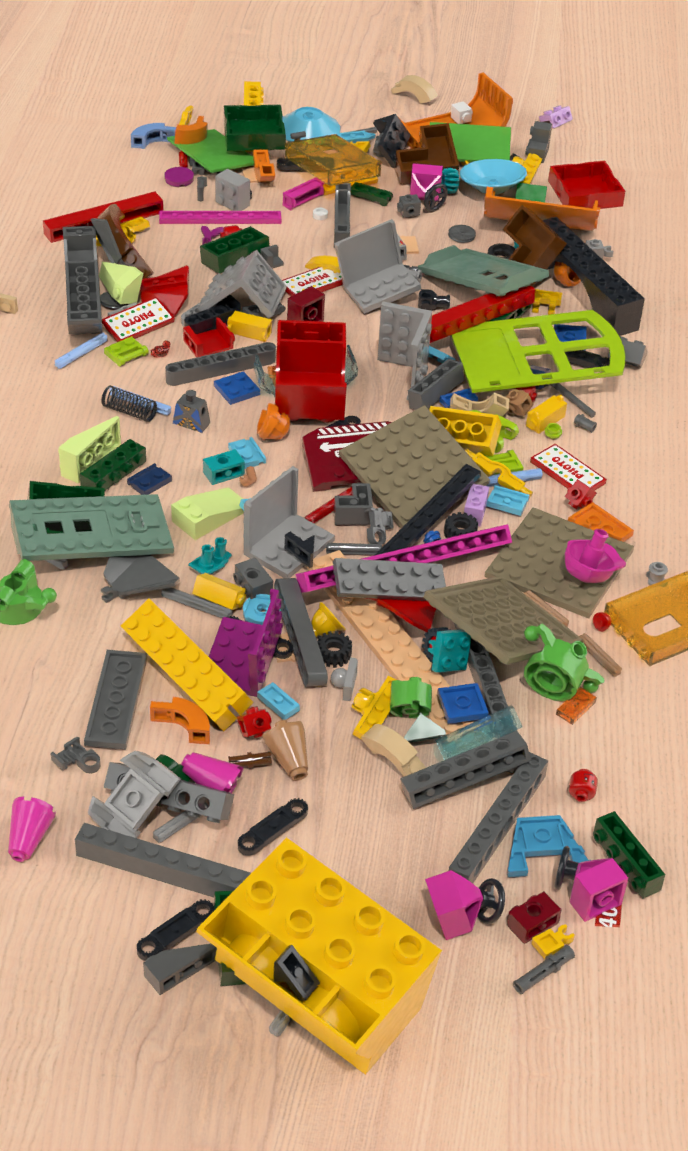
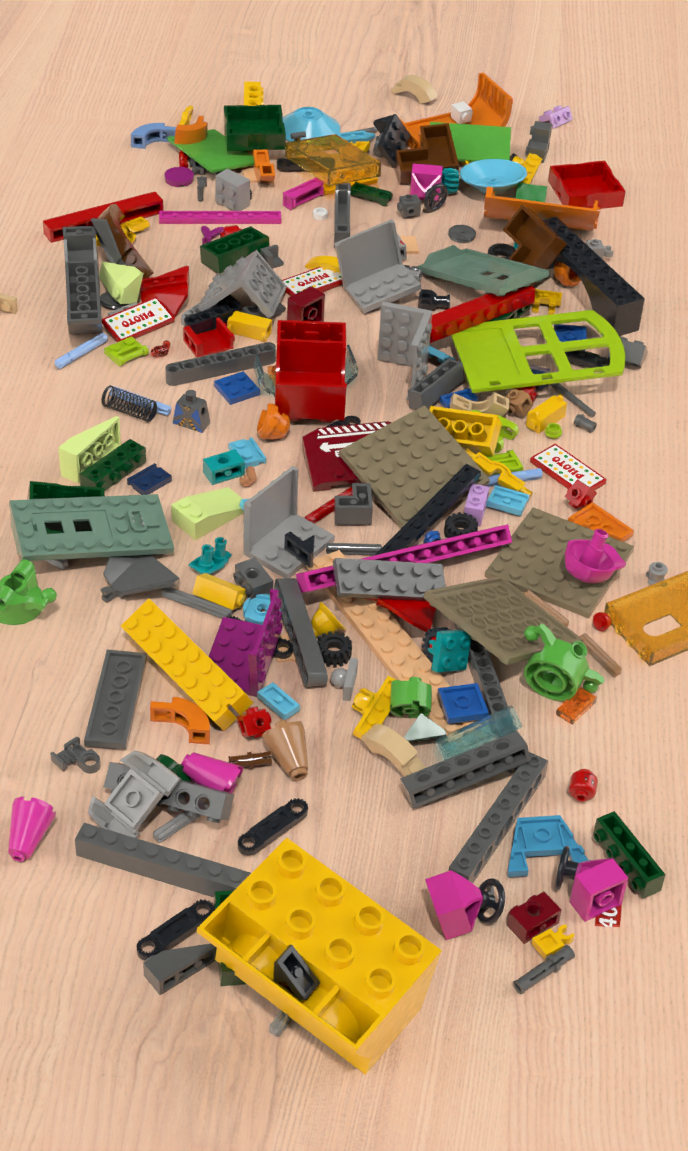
(379, 522): dark grey piece -> none

